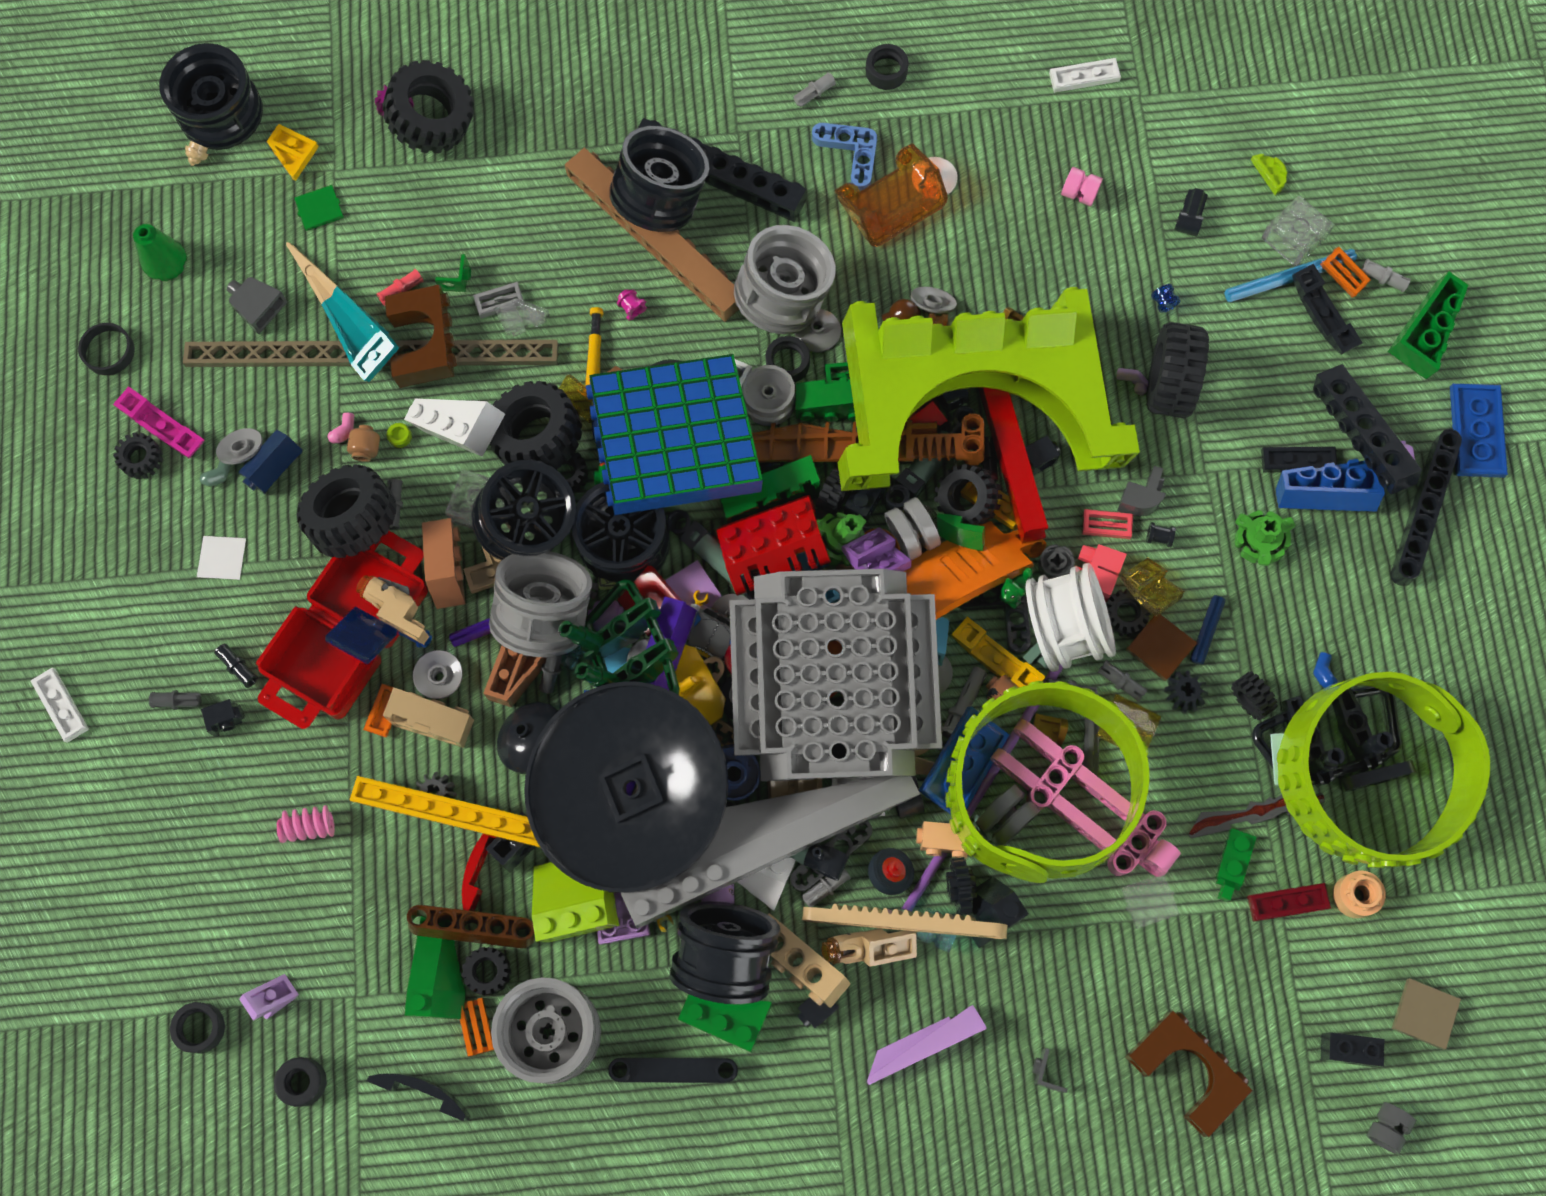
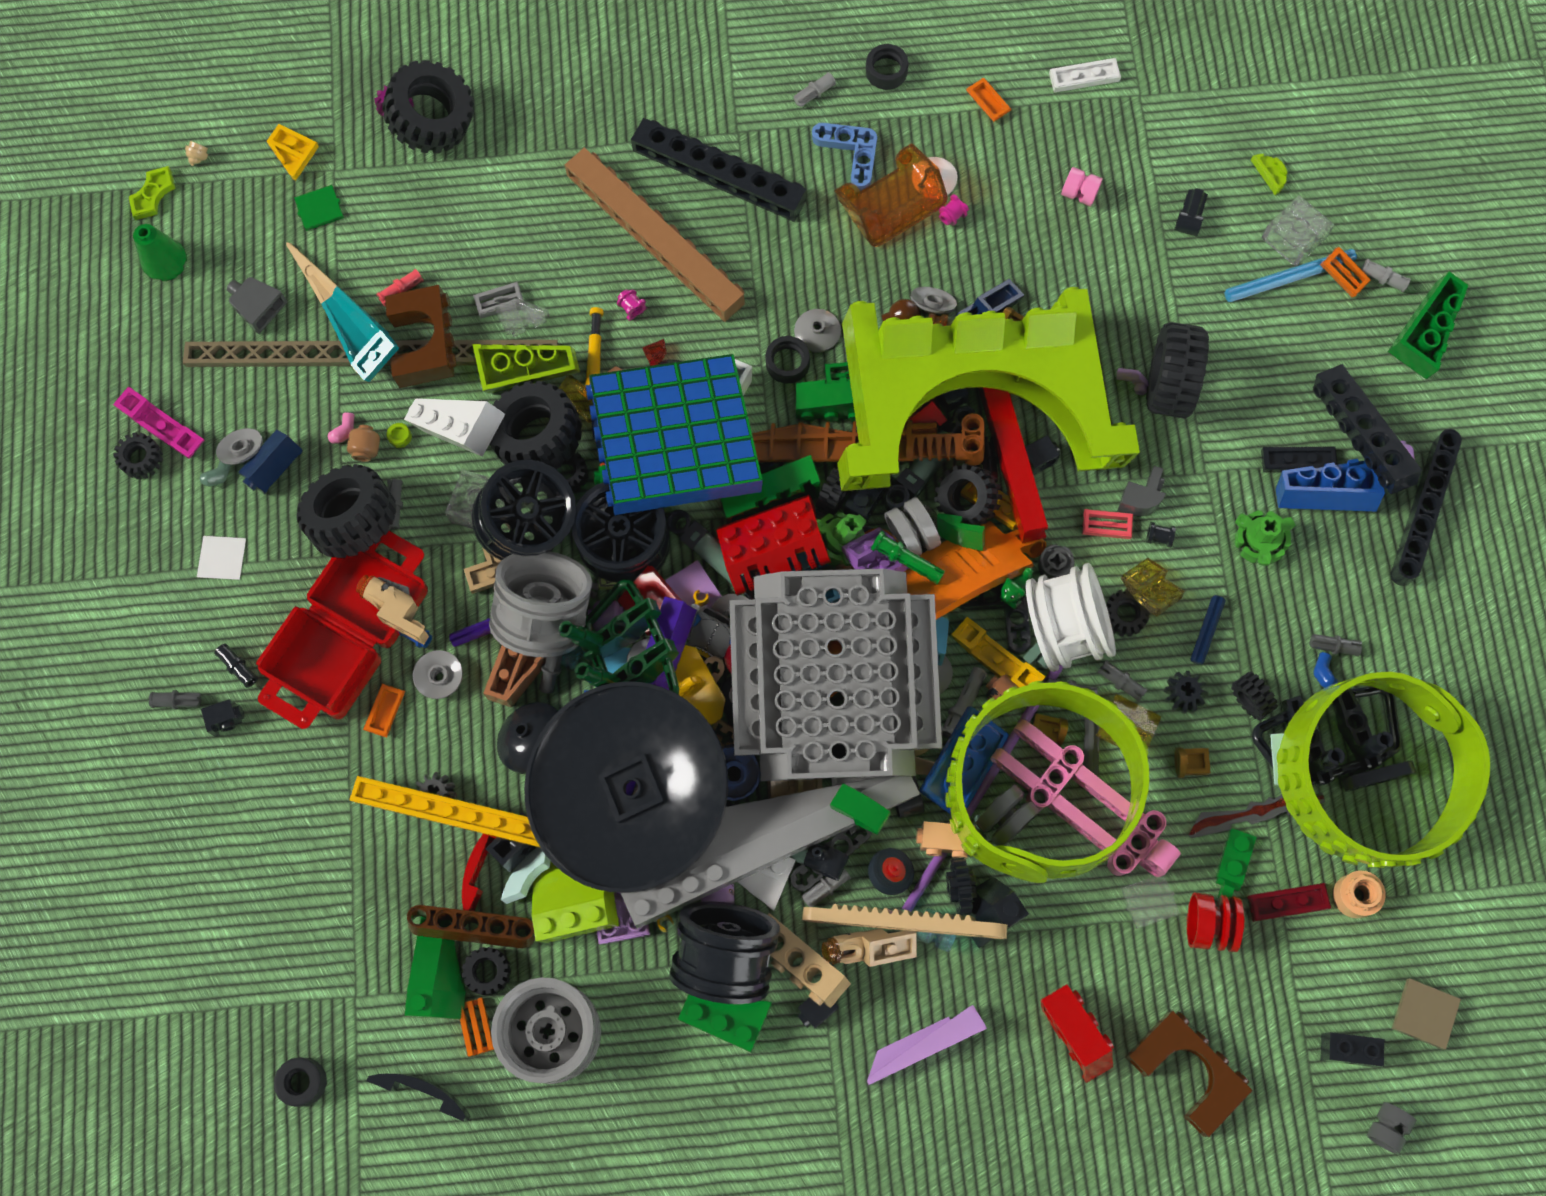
(59, 705): white tile -> none
(93, 332): black tyre -> none
(147, 199): none -> lime tile
(180, 1017): black tyre -> none
(220, 96): black wheel -> none
(269, 997): lavender slope -> none
(305, 825): bright pink piece -> none
(361, 635): clear blue tile -> none
(428, 717): tan wedge -> none
(442, 563): nougat wedge -> none
(460, 282): green bracket -> none
(509, 365): none -> lime wedge
(524, 875): none -> light aqua tile
(655, 352): none -> clear red tile
(658, 178): black wheel -> none
(673, 1070): black piece -> none
(769, 395): light grey wheel -> none
(784, 279): light grey wheel -> none
(860, 808): none -> green slope
(897, 552): none -> green pin
(953, 211): none -> dark pink brick
(988, 99): none -> orange tile
(996, 299): none -> dark blue slope
(1039, 1068): dark grey bracket -> none
(1078, 1032): none -> red wedge
(1106, 564): coral hips -> none
(1161, 646): reddish brown tile -> none
(1165, 298): clear blue wheel -> none
(1192, 761): none -> pearl gold tile
(1217, 922): none -> red wheel
(1323, 312): black slope -> none
(1336, 644): none -> dark grey axle
(1480, 422): blue tile -> none

